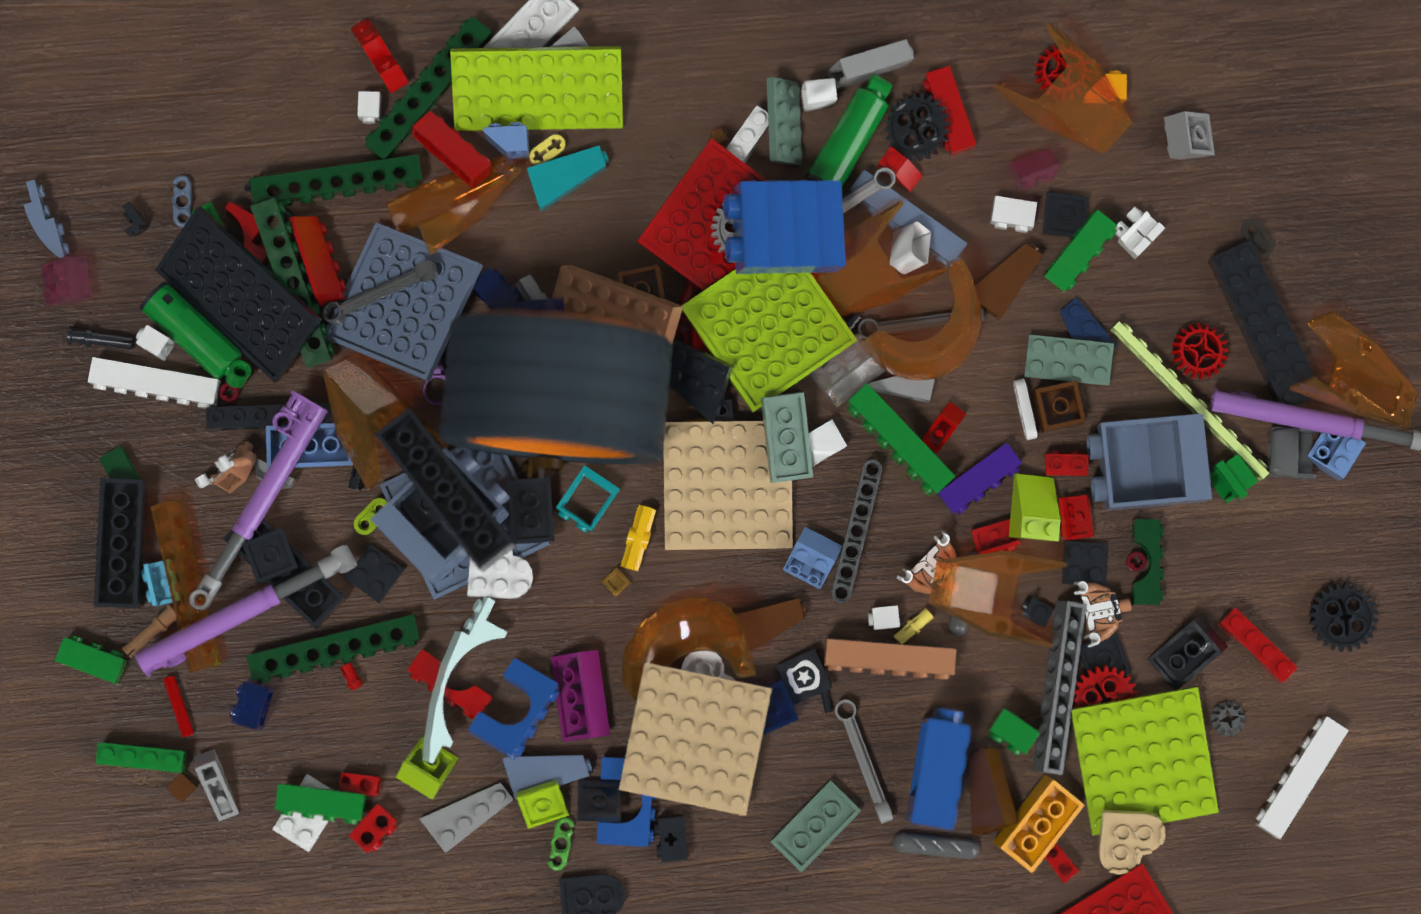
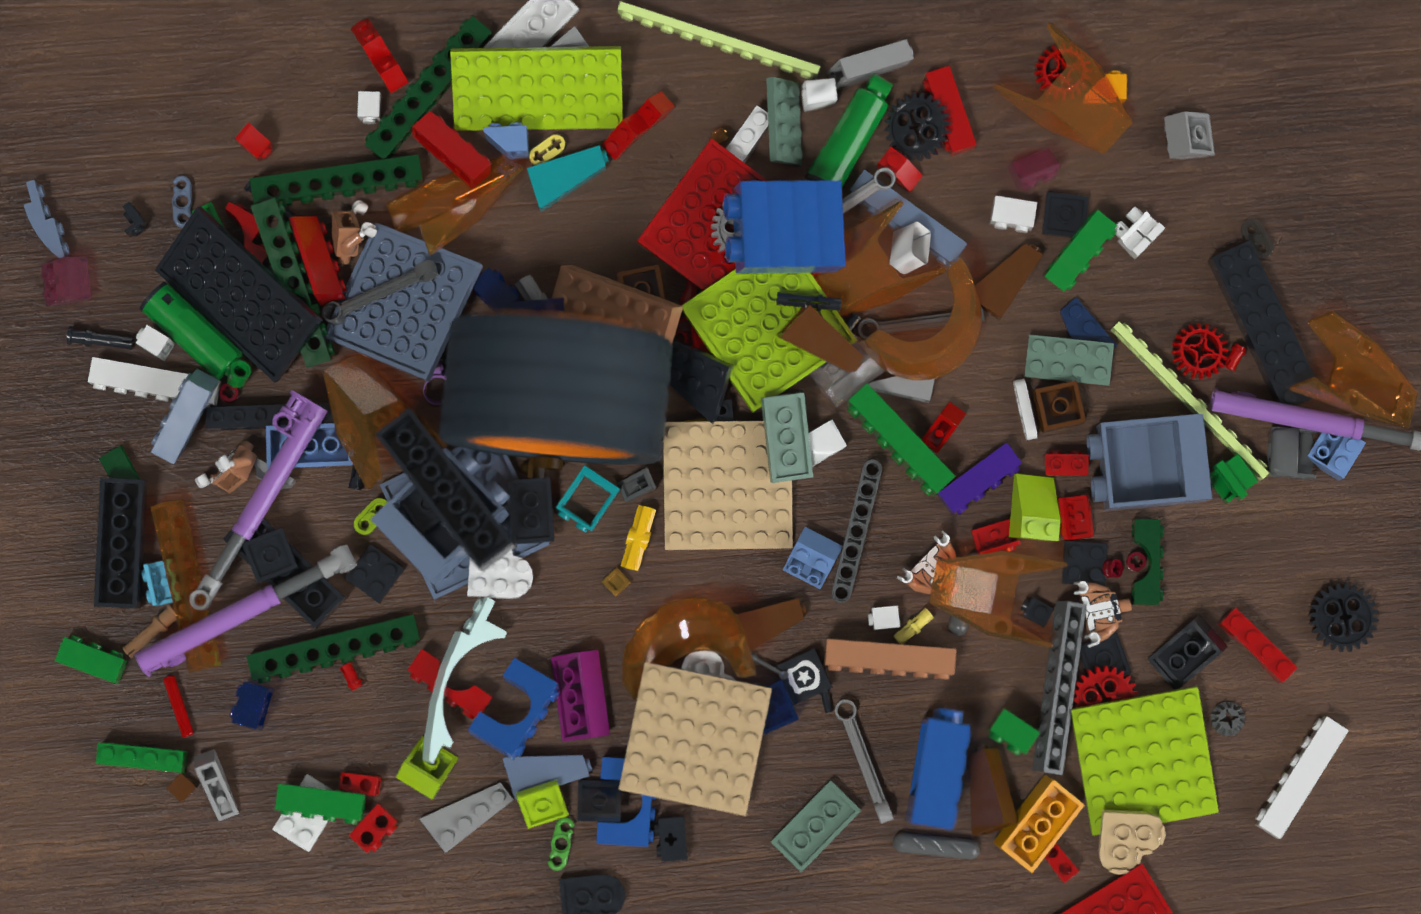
(183, 415): none -> sand blue brick
(254, 142): none -> red slope
(347, 233): none -> nougat torso
(634, 126): none -> red arch
(637, 485): none -> dark grey slope
(710, 38): none -> yellowish green plate
(783, 674): none -> dark grey hinge
(817, 337): none -> reddish brown slope
(834, 303): none -> black pin
(1112, 568): none -> dark red bush
(1235, 357): none -> red pin

